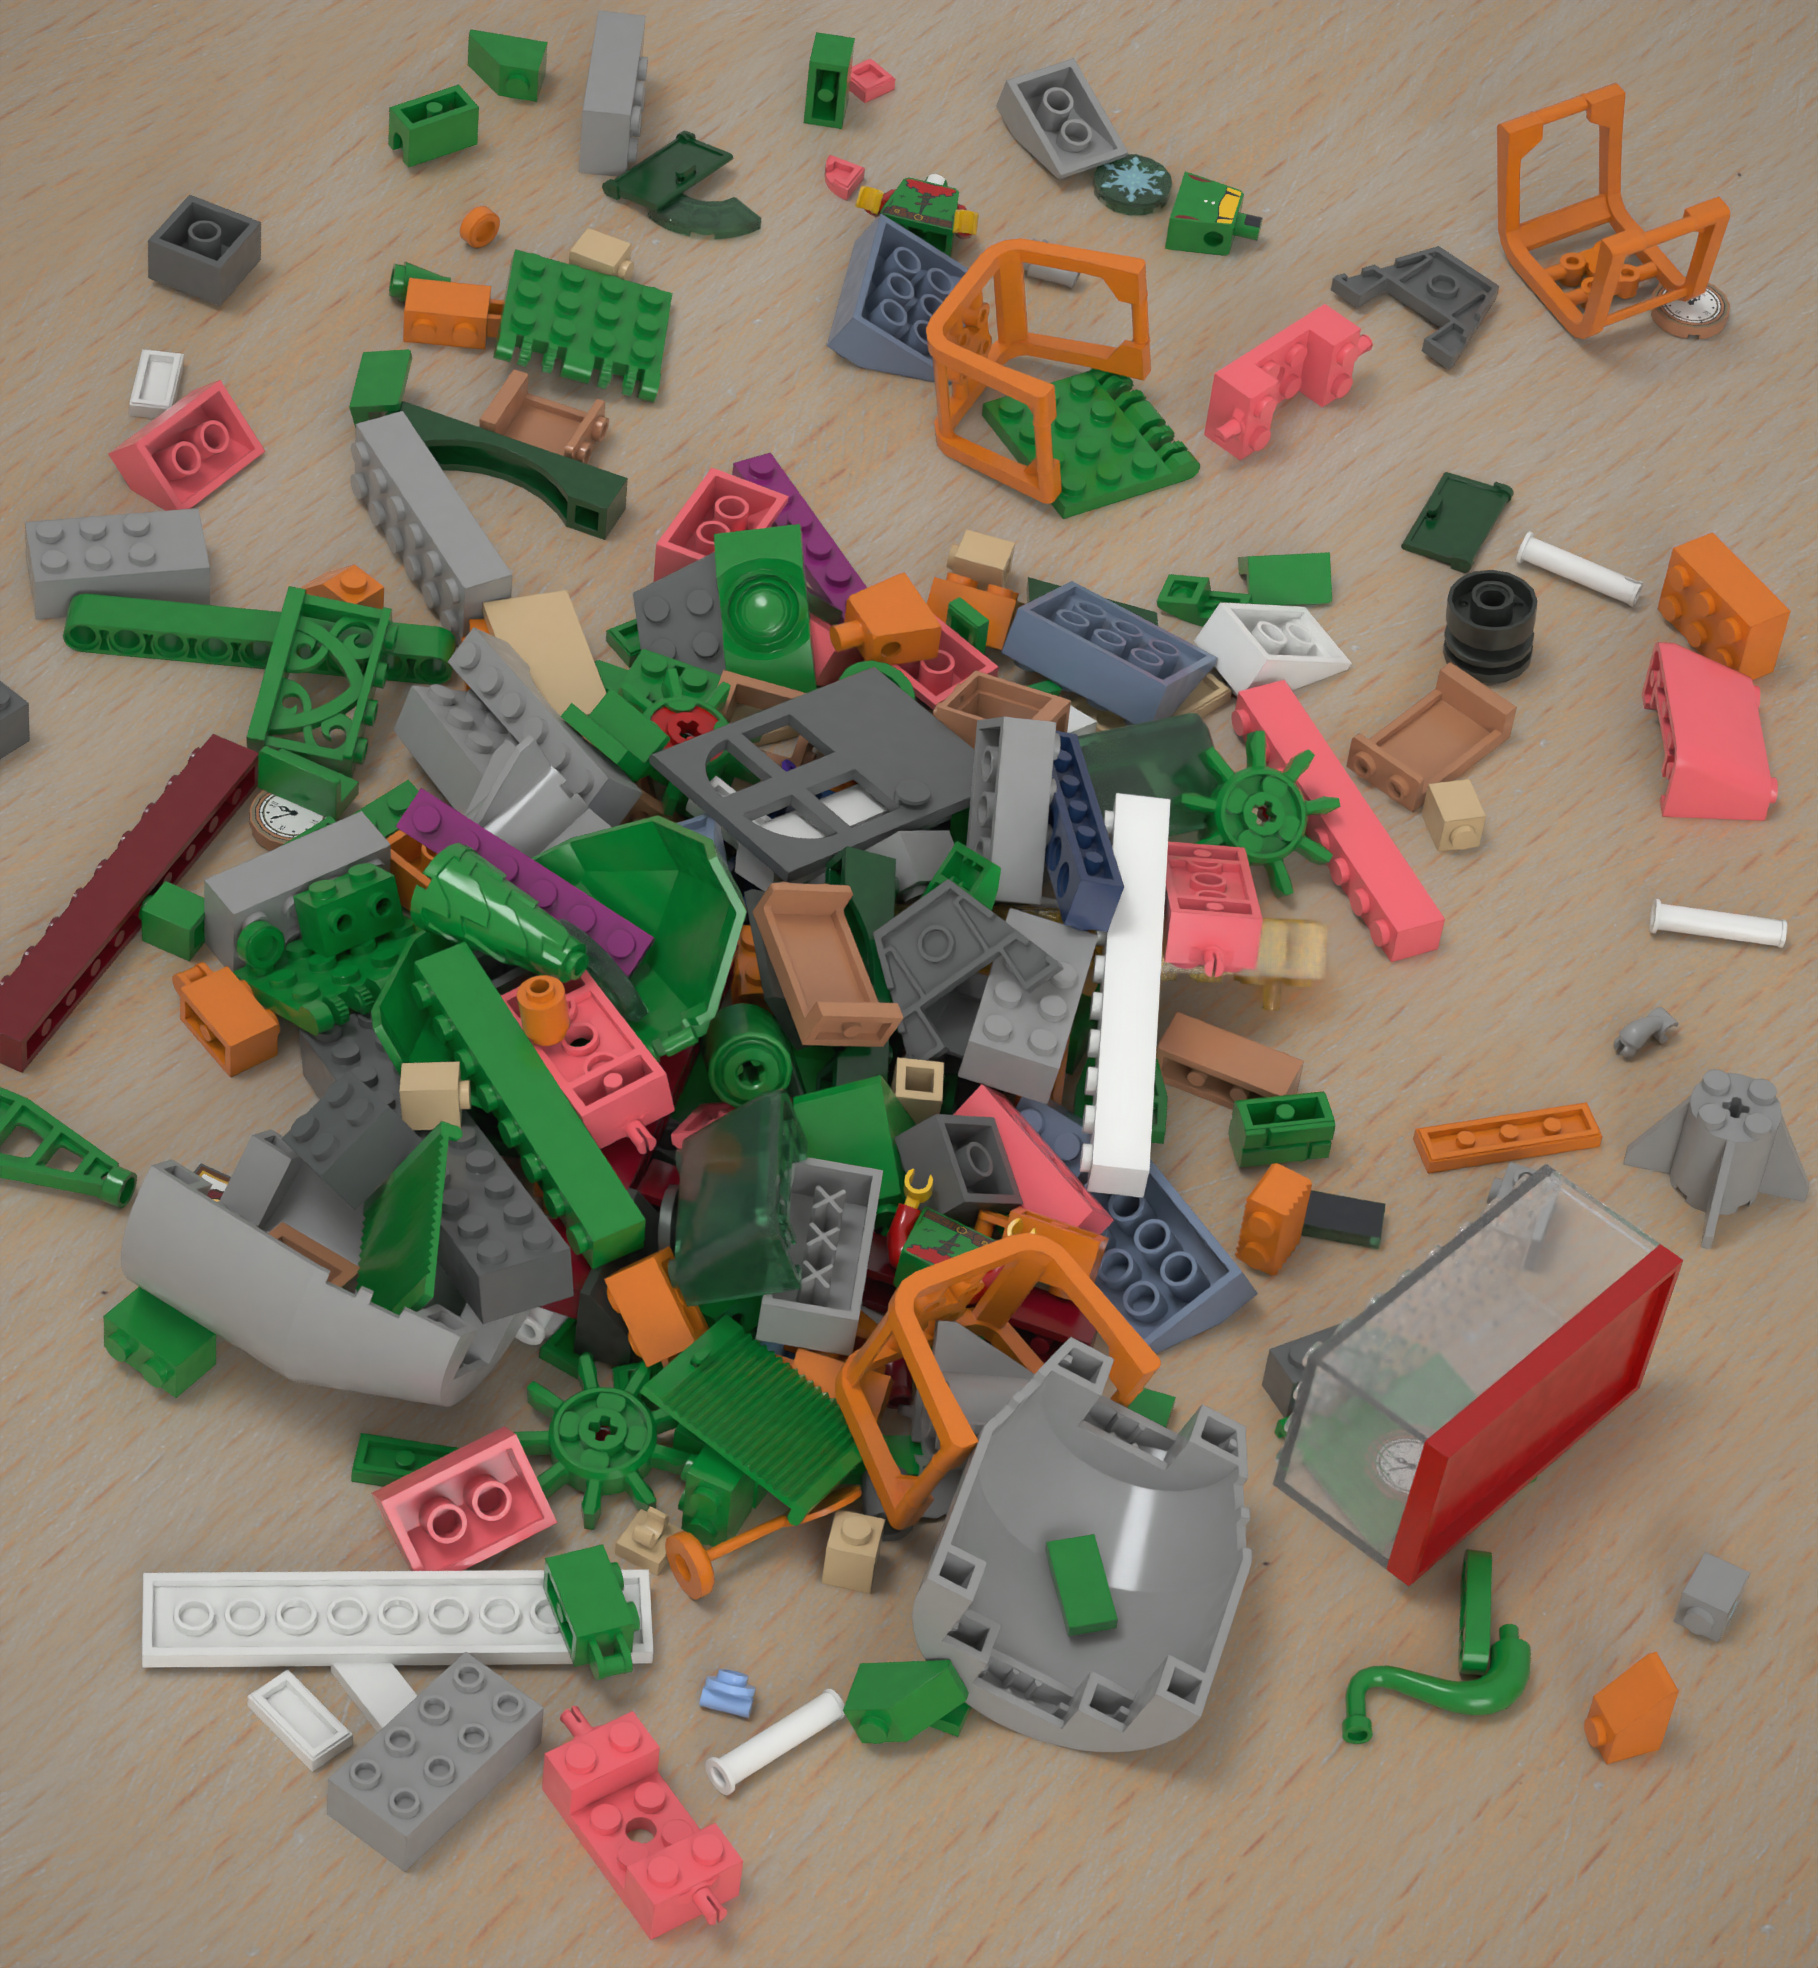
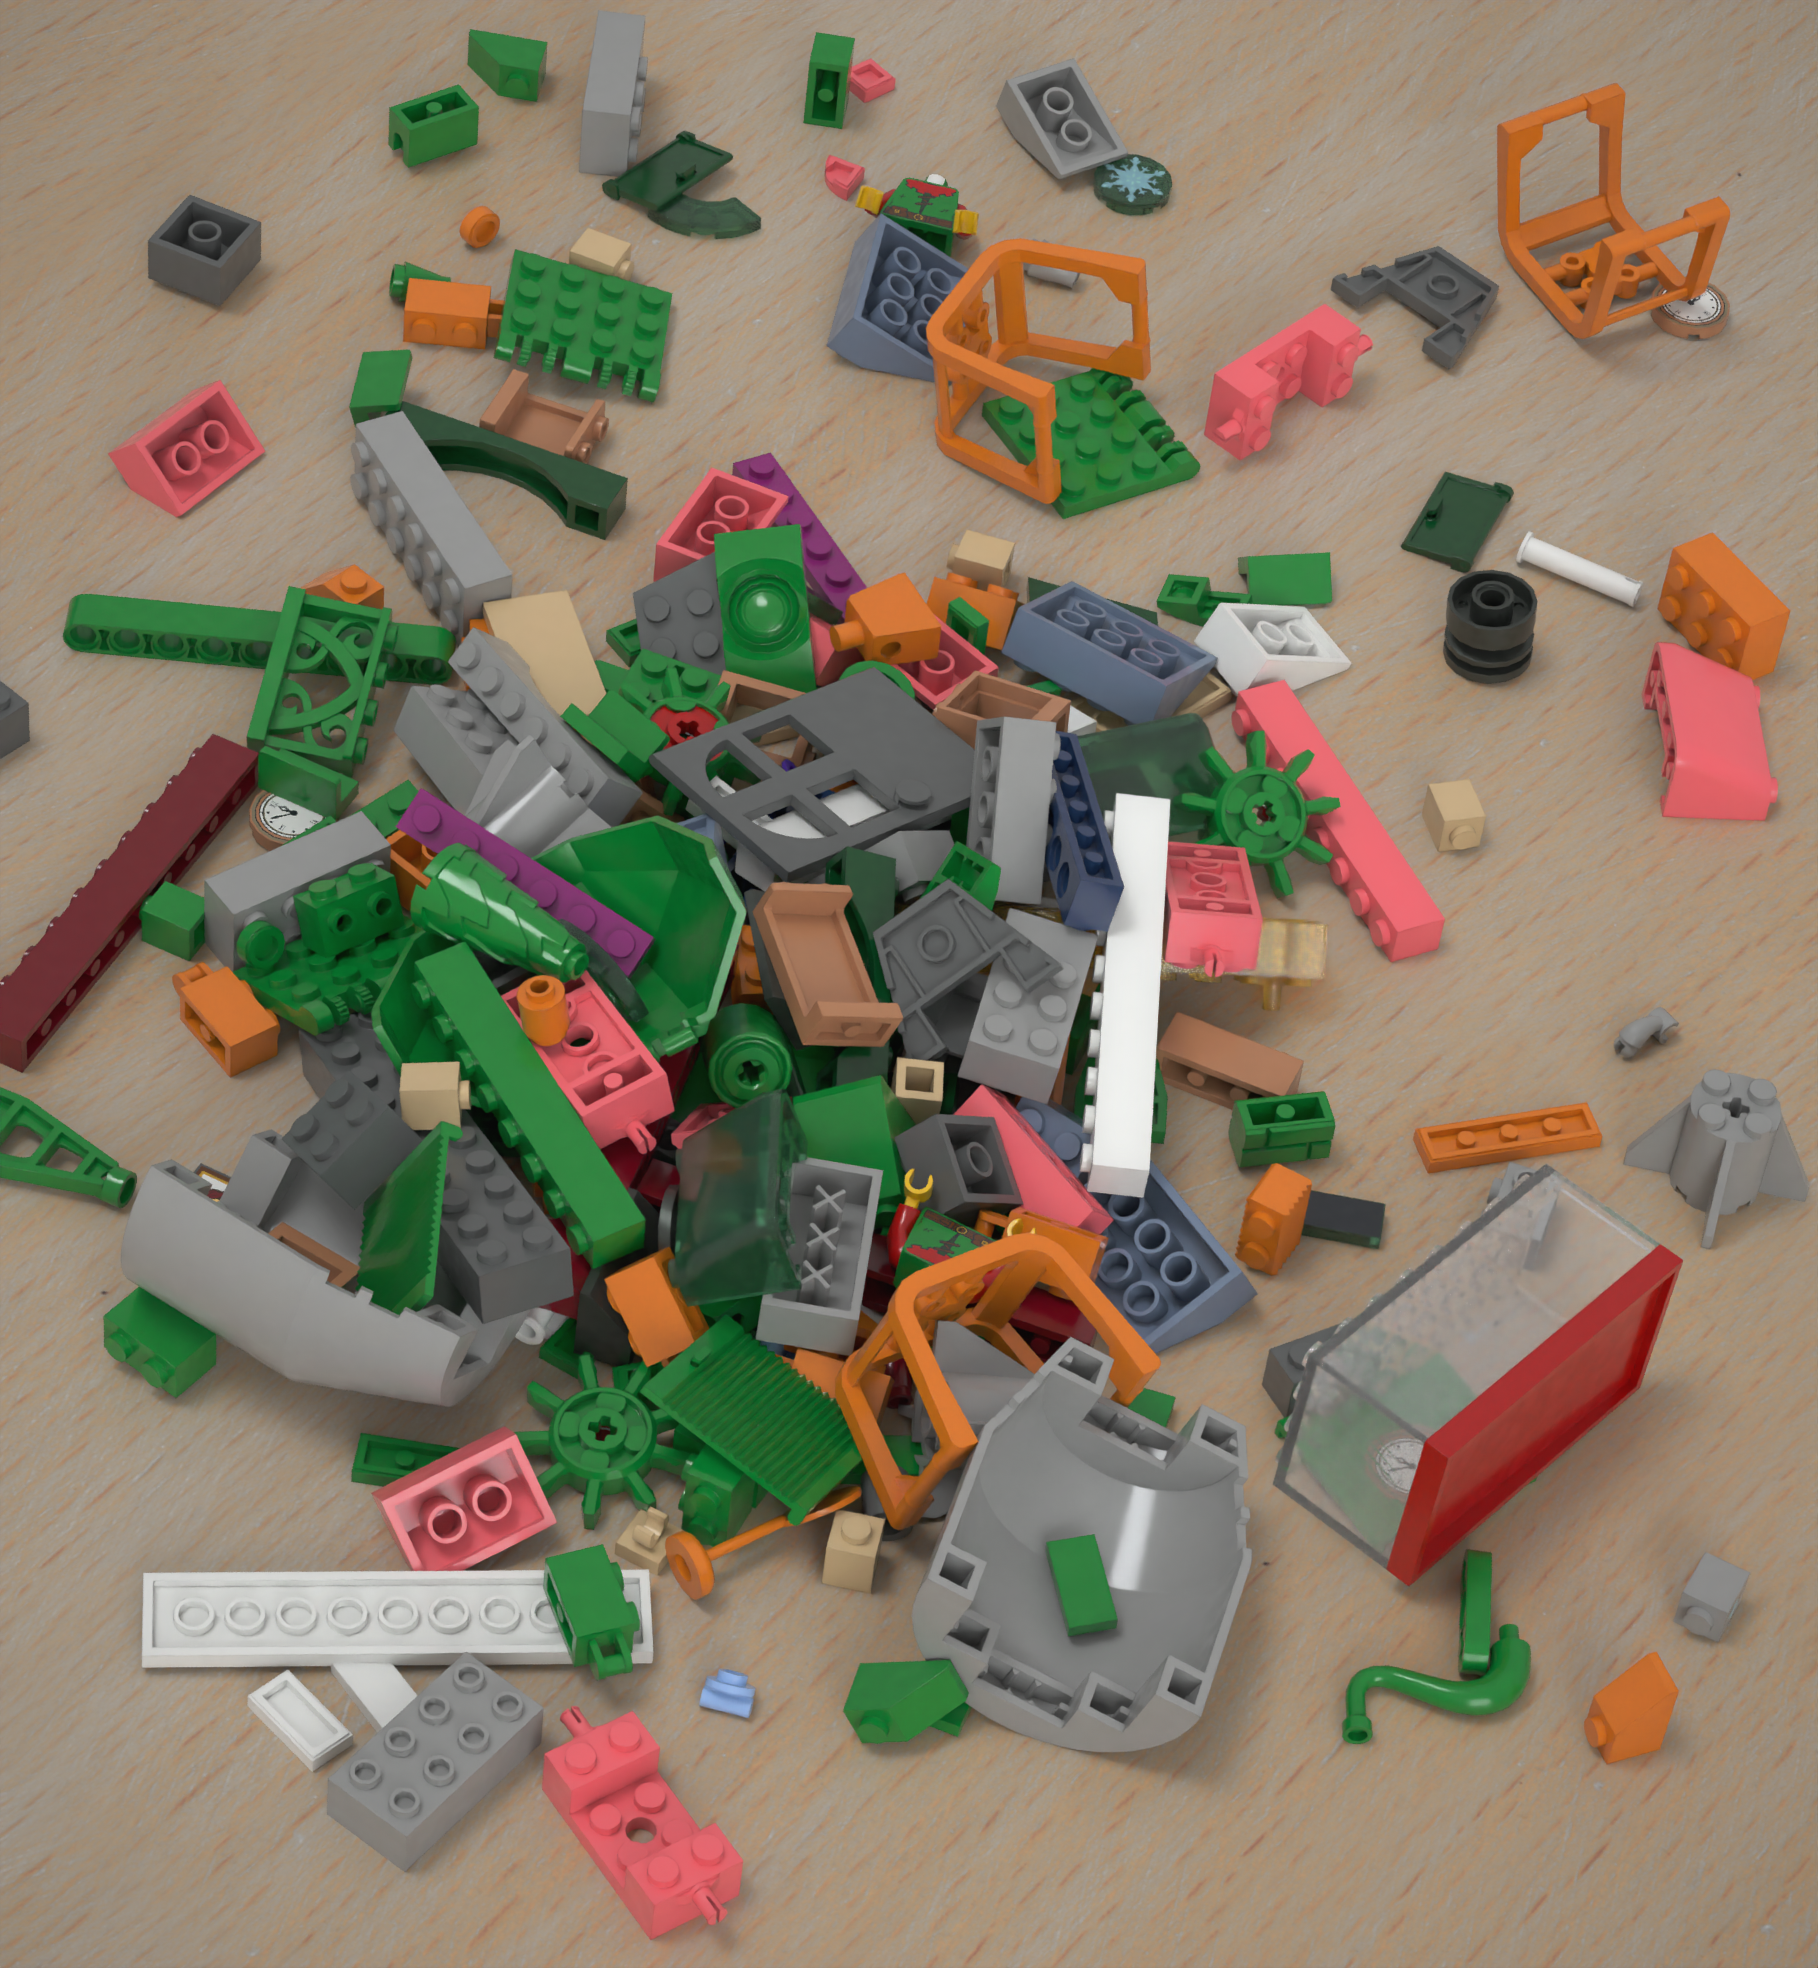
(117, 555): light grey brick -> none
(156, 383): white tile -> none
(774, 1741): white pin -> none
(1208, 217): green torso -> none
(1433, 738): nougat panel -> none
(1717, 924): white pin -> none

